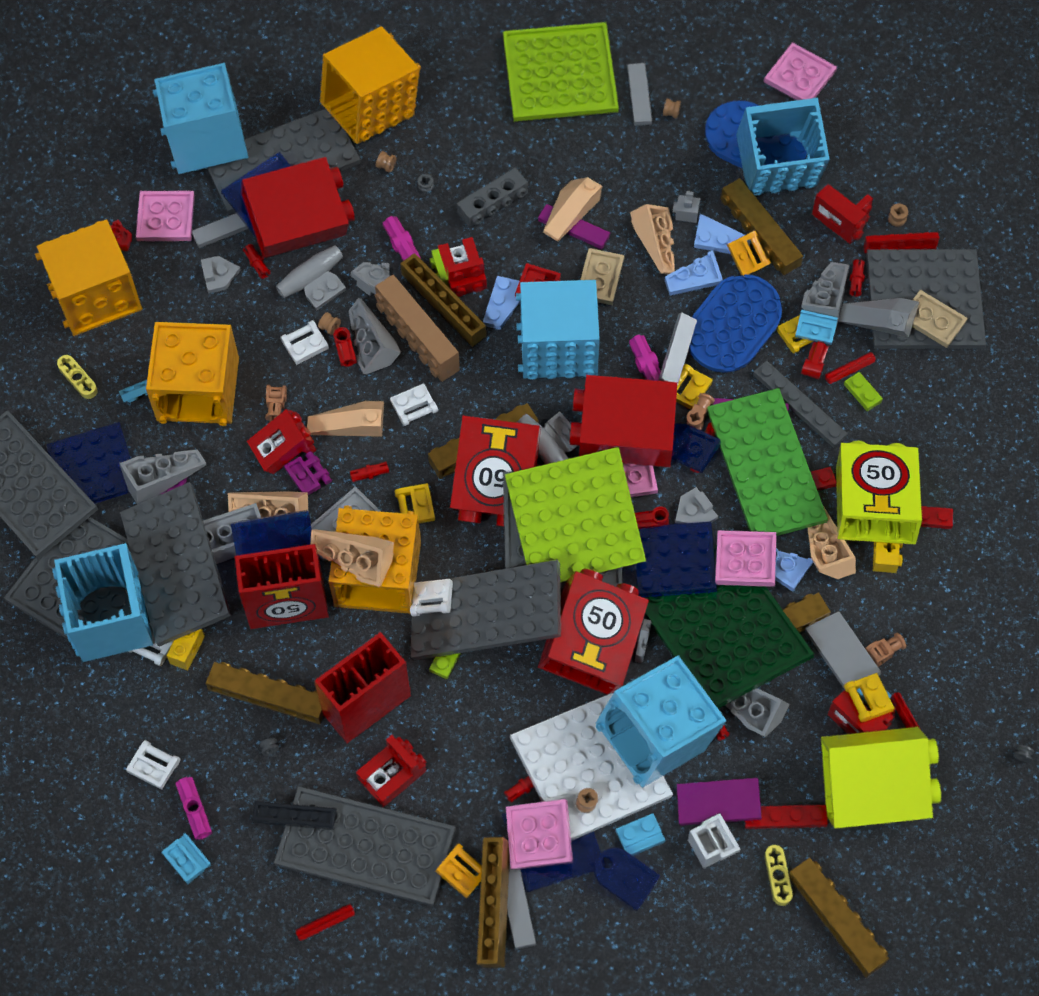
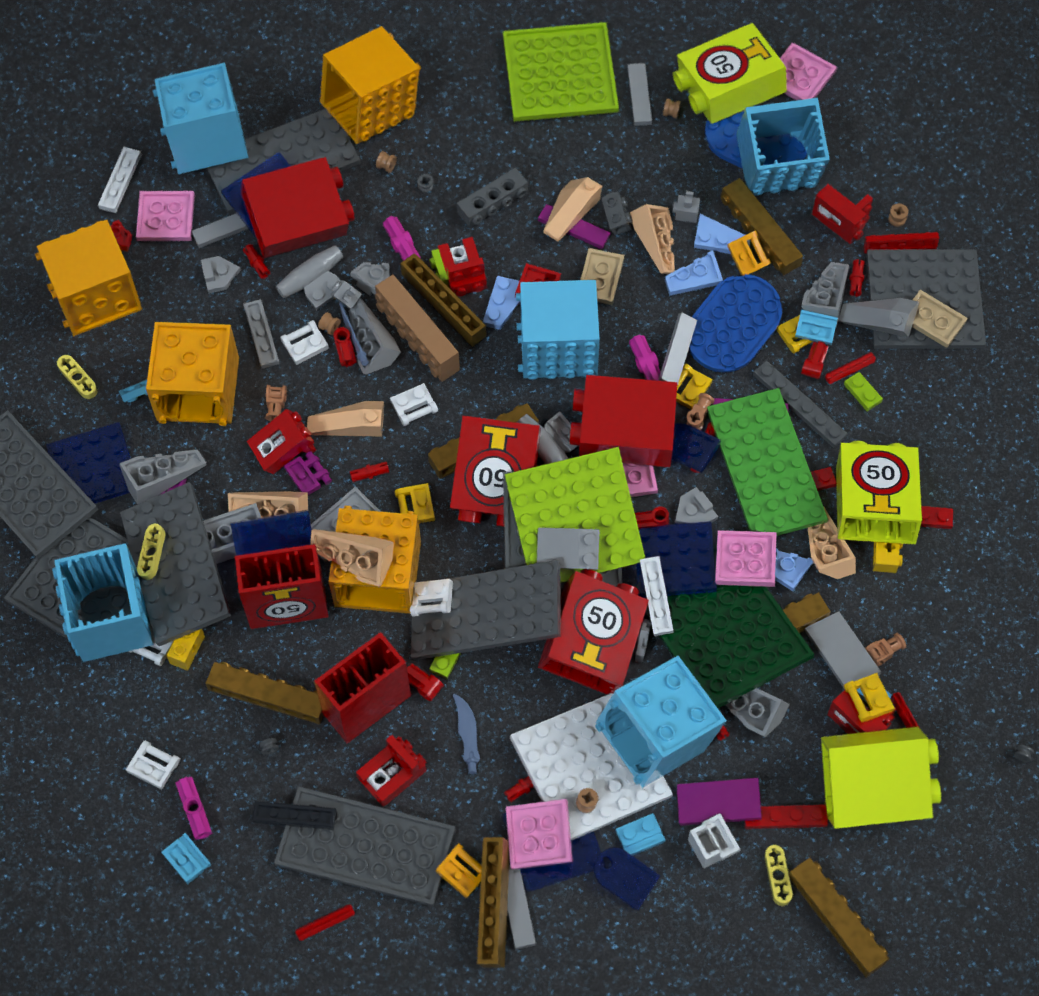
(119, 180): none -> white plate
(153, 560): none -> light yellow beam
(261, 334): none -> light grey tile
(345, 293): none -> light grey brick
(361, 355): none -> sand blue sword
(426, 685): none -> red piece
(468, 733): none -> sand blue sword
(569, 546): none -> light grey slope
(616, 213): none -> dark grey brick
(656, 595): none -> white plate
(730, 73): none -> neon yellow brick

